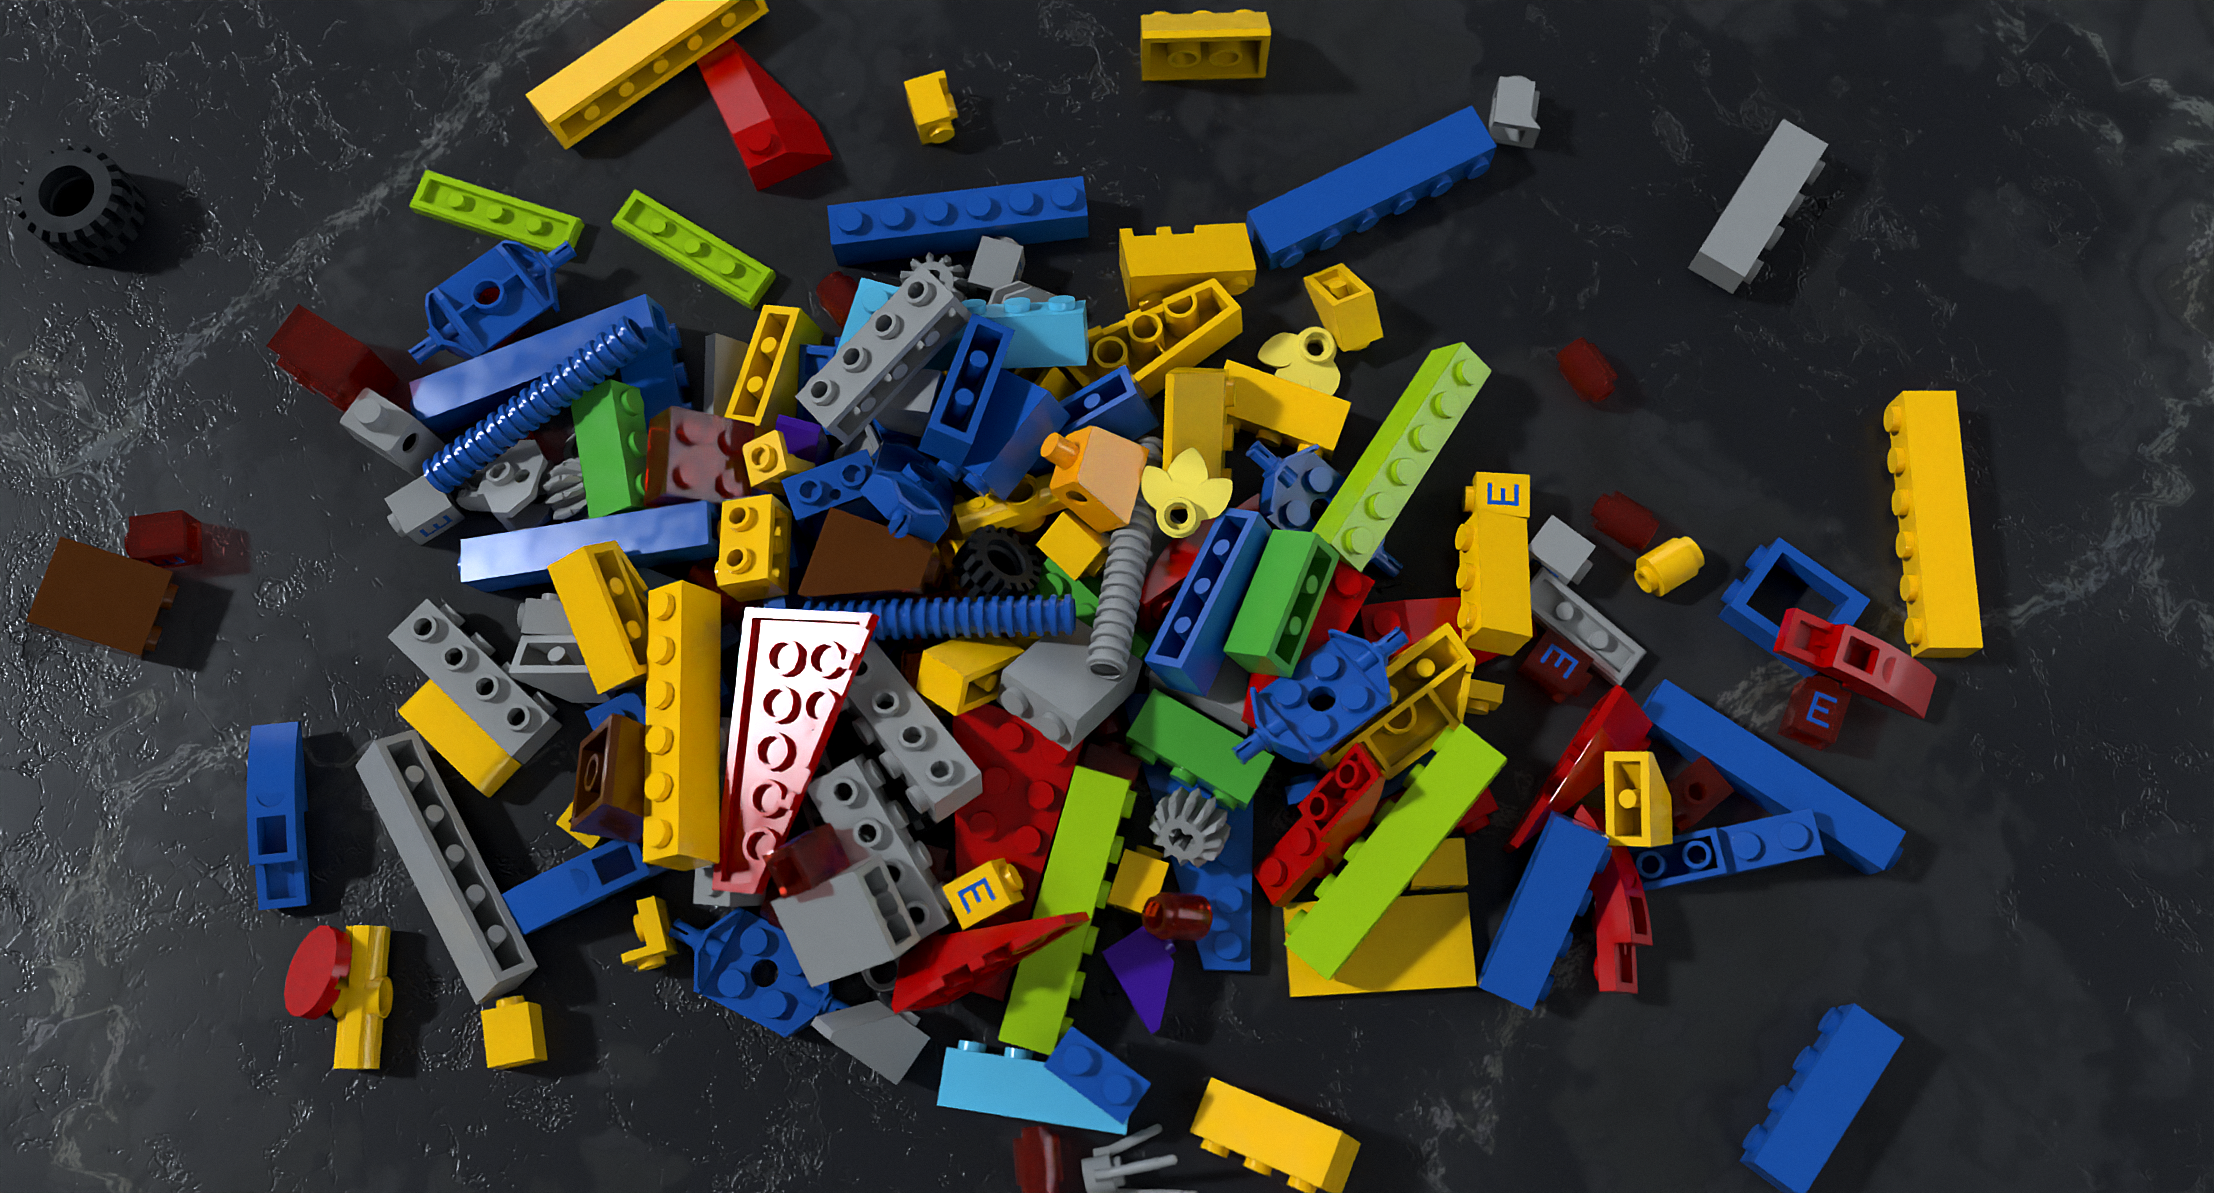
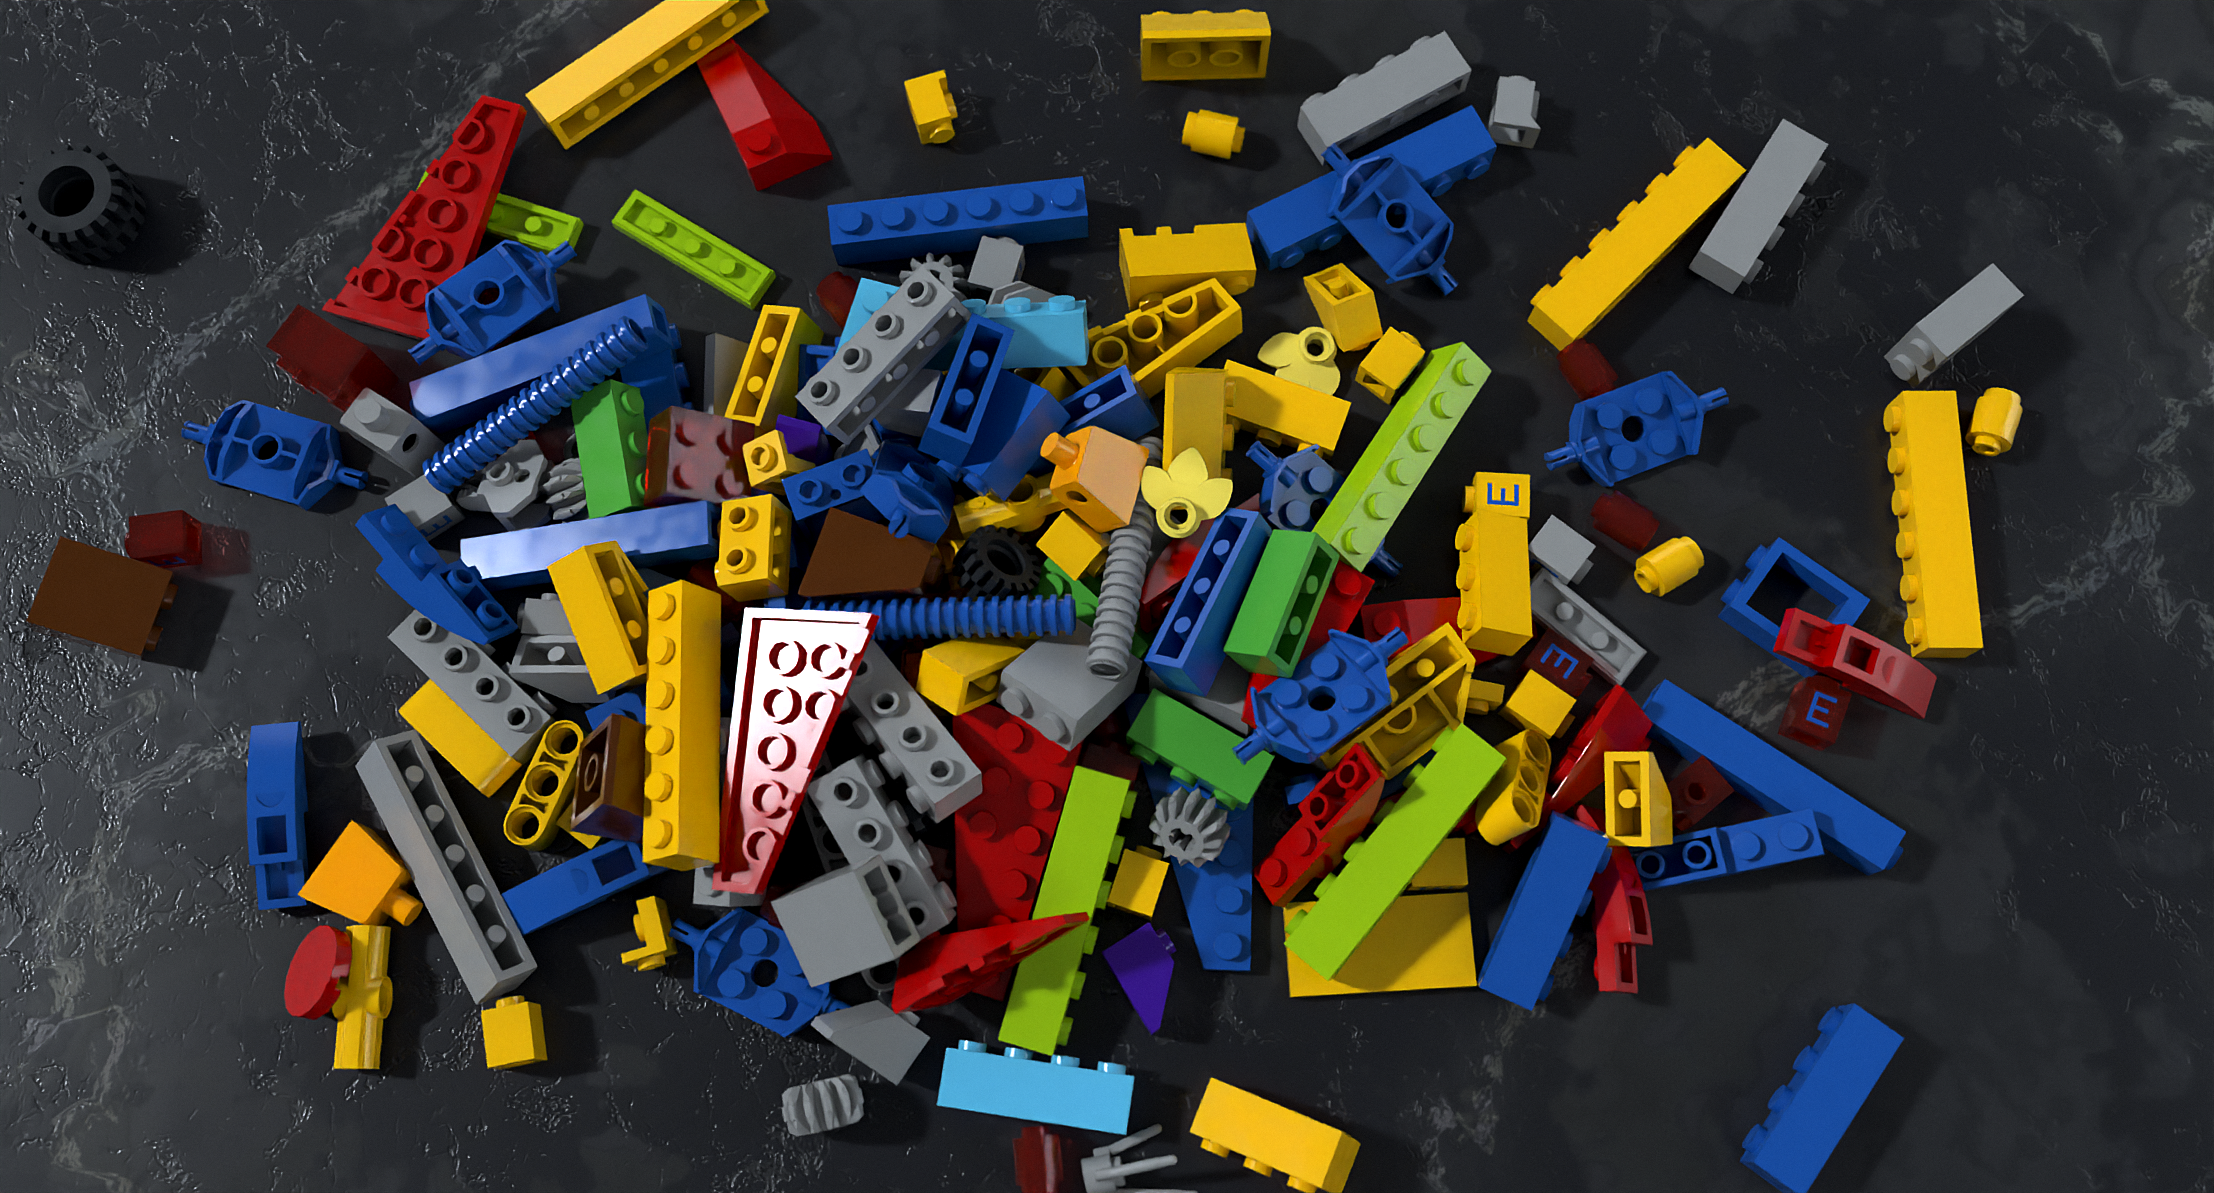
(299, 472): none -> blue plate
(363, 880): none -> light orange torso
(435, 227): none -> red wing
(437, 590): none -> blue slope
(529, 799): none -> yellow beam
(806, 860): clear red brick -> none
(822, 1105): none -> light grey gear
(984, 892): yellow brick -> none
(1097, 1075): blue brick -> none
(1177, 916): clear red brick -> none
(1213, 133): none -> yellow brick
(1361, 205): none -> blue plate
(1384, 96): none -> light grey brick
(1390, 364): none -> yellow brick
(1517, 792): none -> yellow beam
(1539, 706): none -> yellow brick
(1636, 245): none -> yellow brick
(1668, 421): none -> blue plate
(1953, 325): none -> light grey brick
(1994, 421): none -> yellow brick

